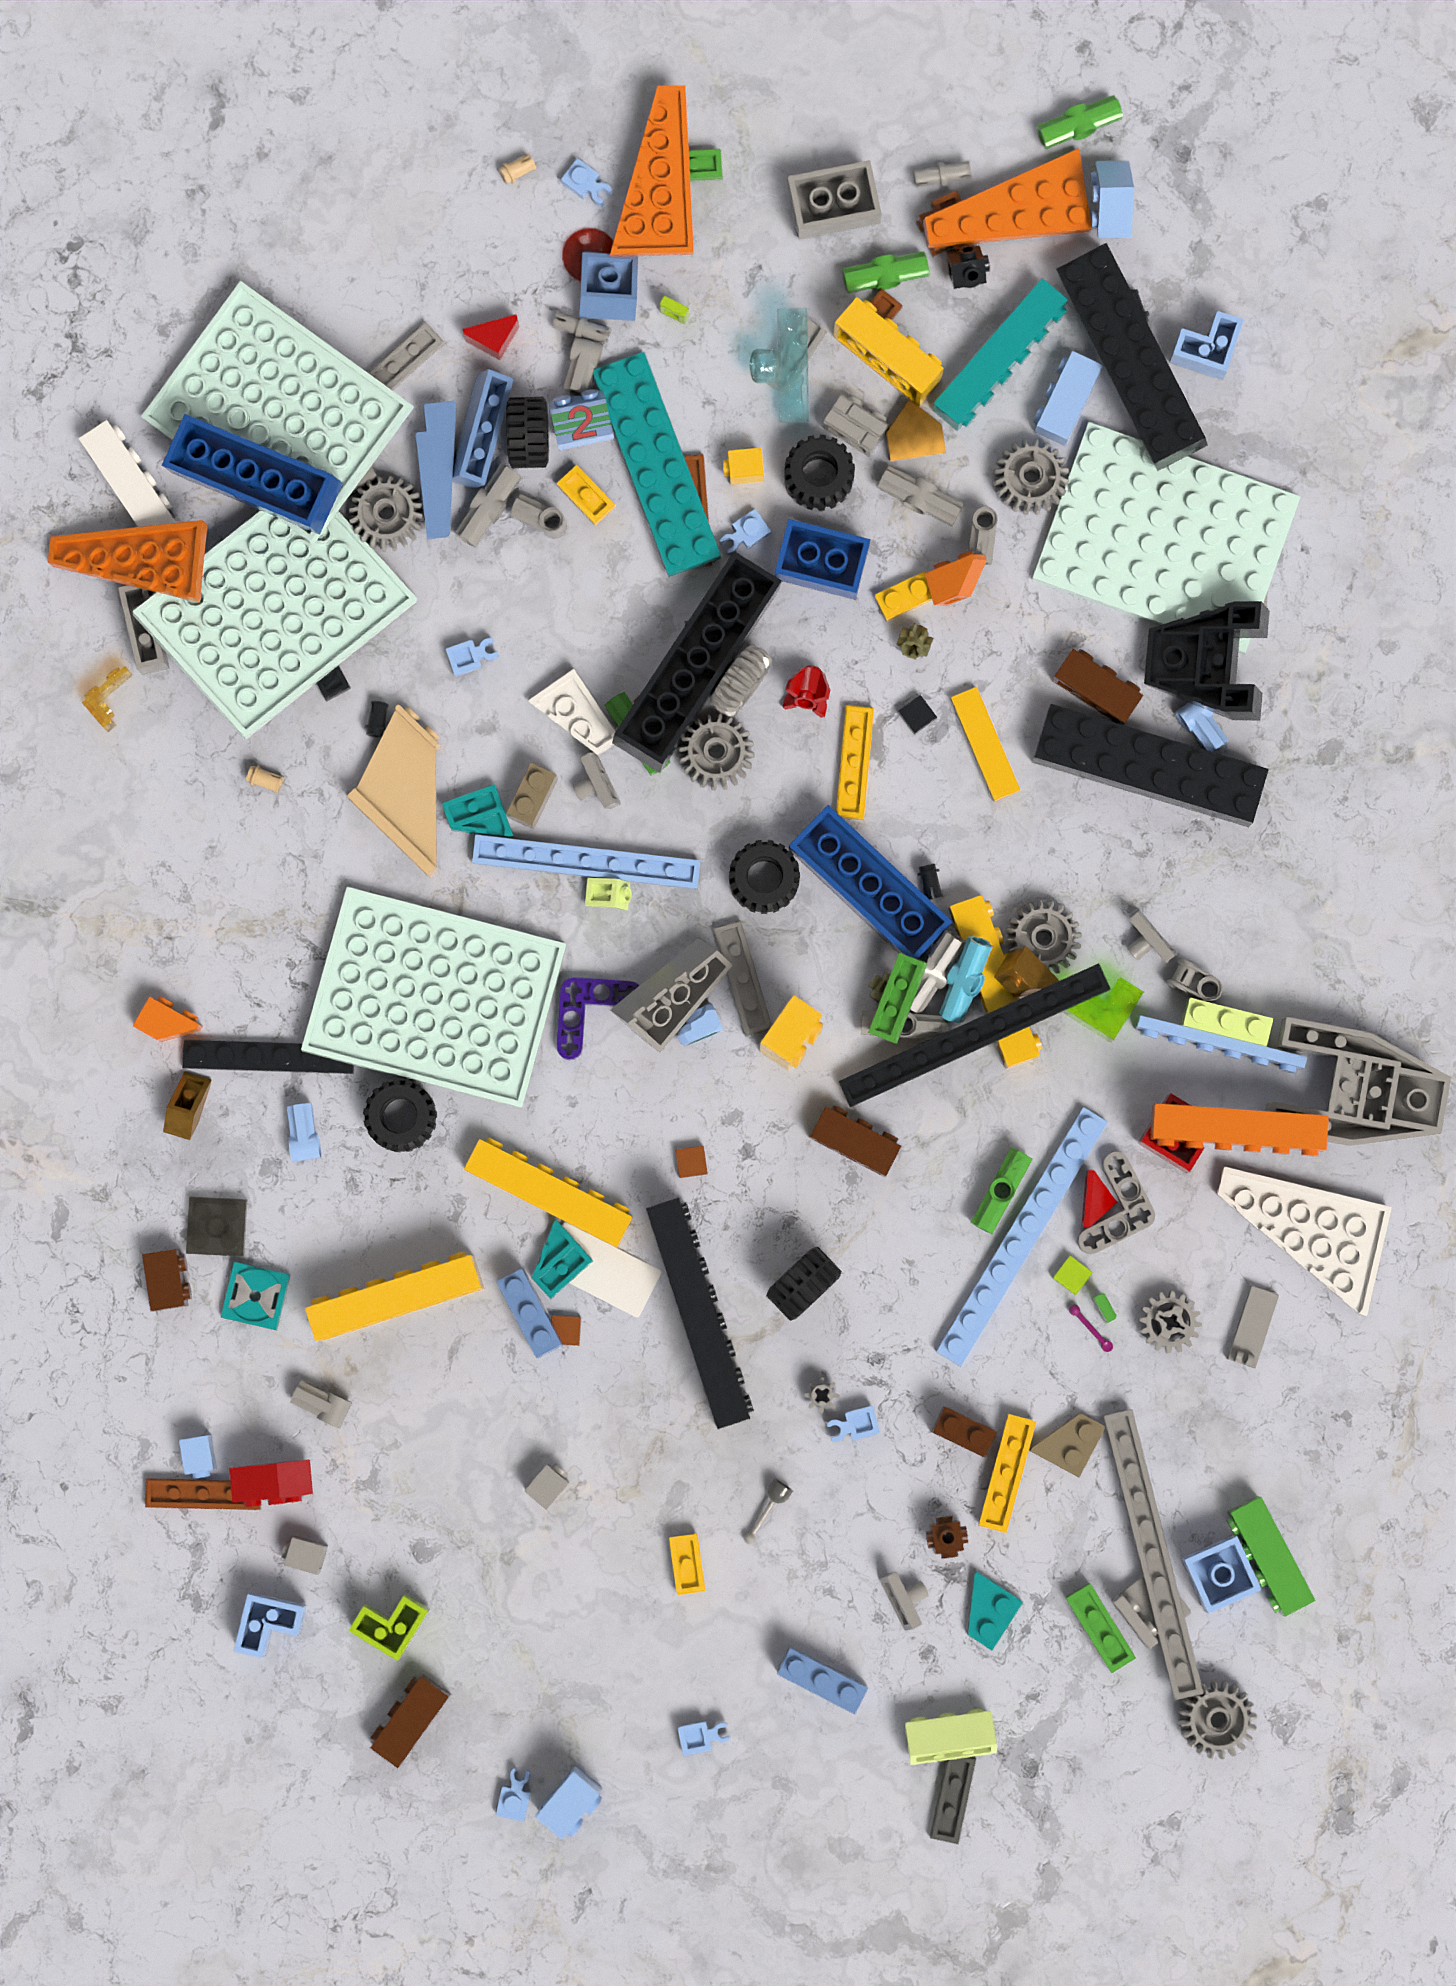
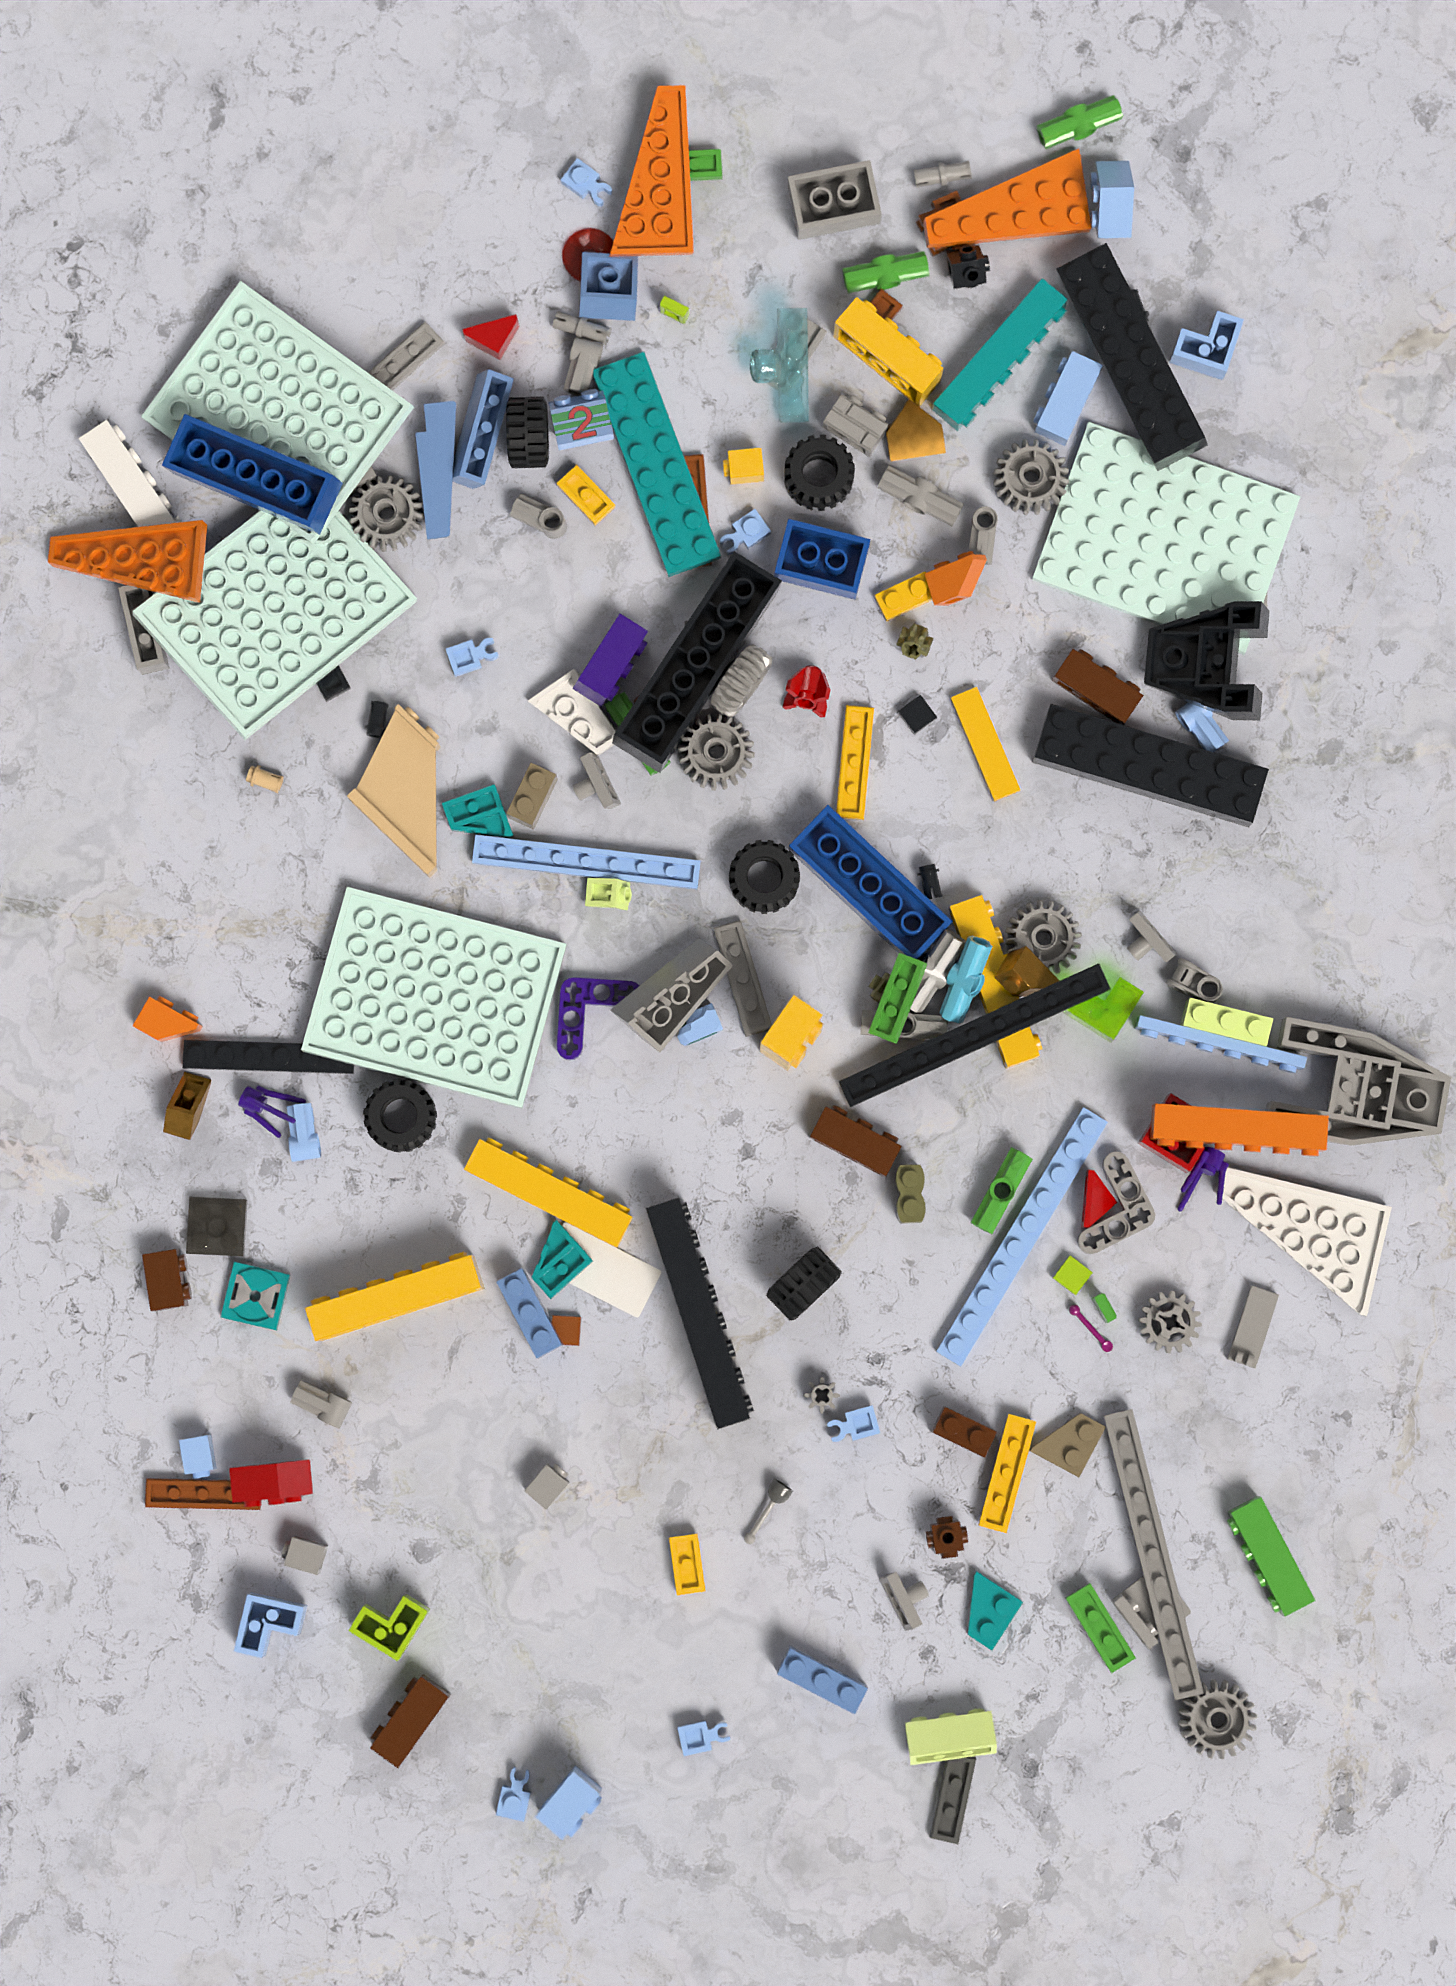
(97, 694): clear yellow bracket -> none
(254, 1101): none -> dark purple plant
(488, 505): light grey piece -> none
(517, 168): tan pin -> none
(611, 660): none -> dark purple brick
(691, 1162): dark orange tile -> none
(909, 1185): none -> olive brick
(1208, 1163): none -> dark purple plant
(1220, 1574): light blue brick -> none

